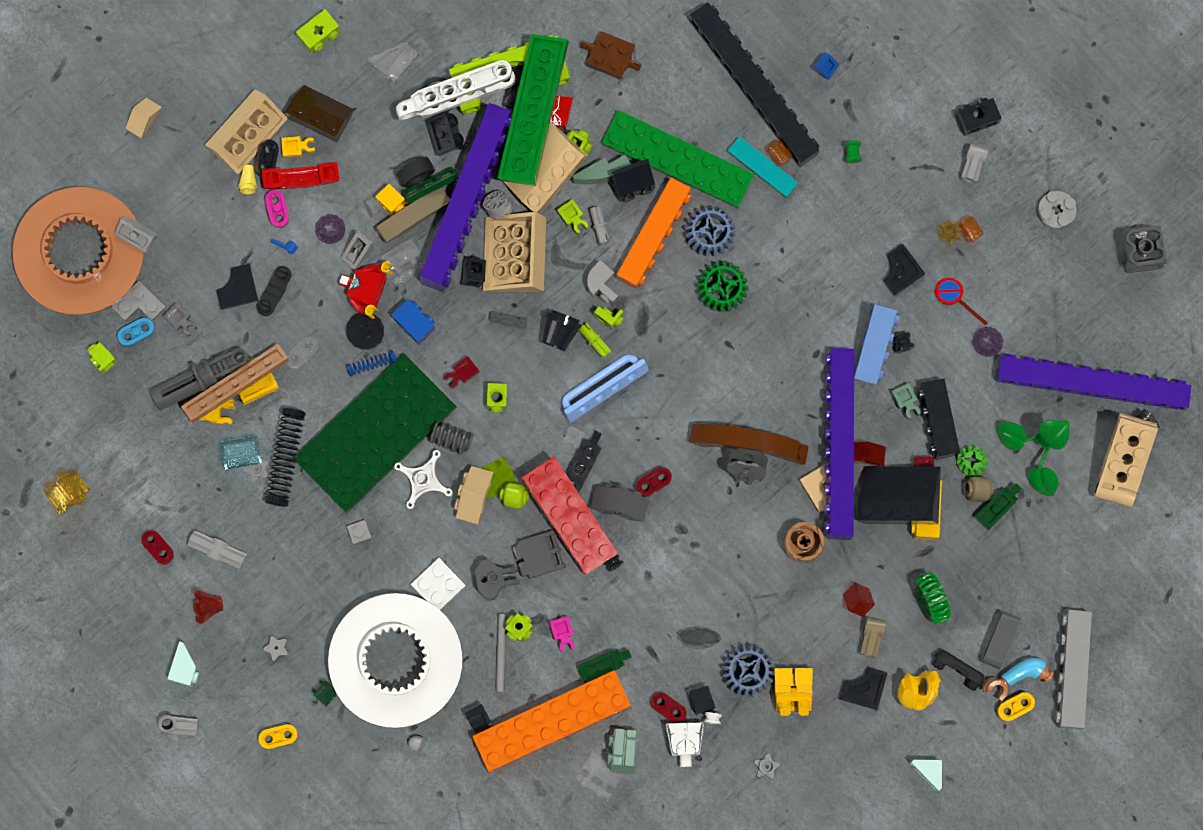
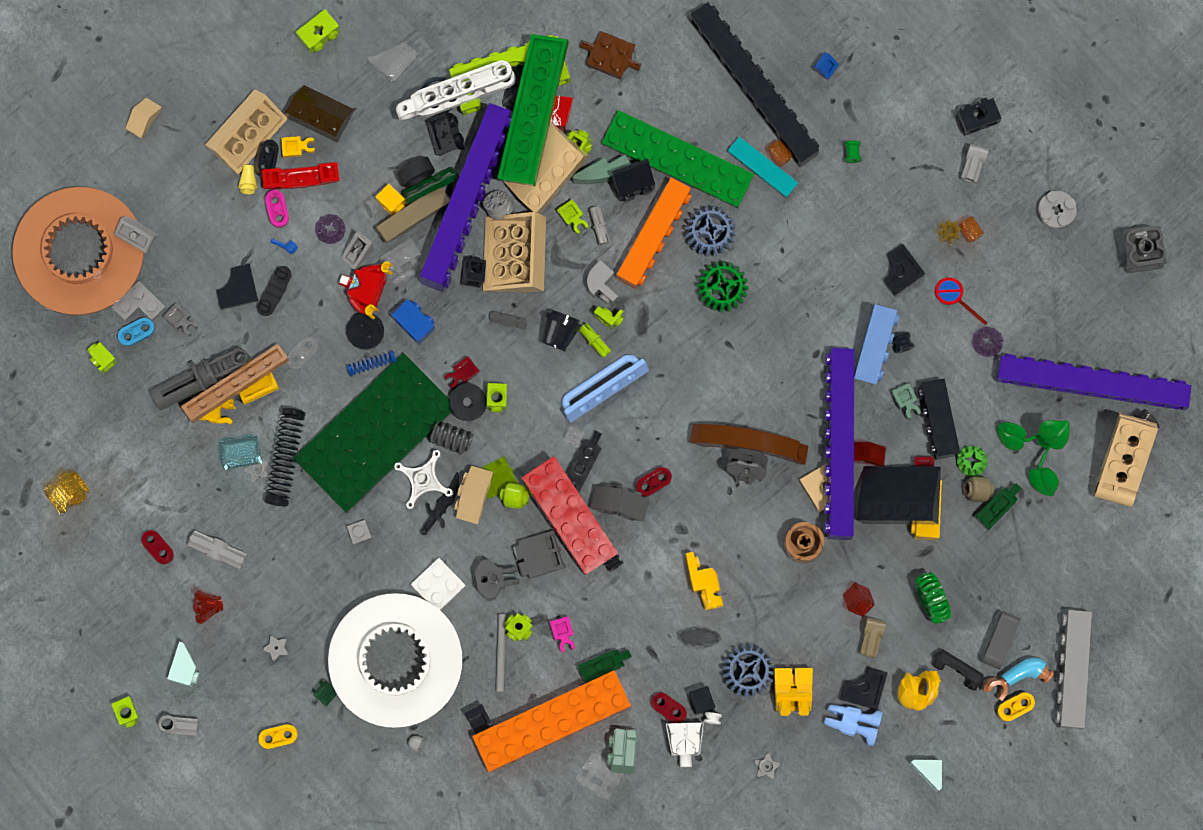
(118, 708): none -> lime brick
(442, 505): none -> black piece
(478, 399): none -> black tile
(704, 581): none -> yellow plate
(849, 722): none -> light blue piece

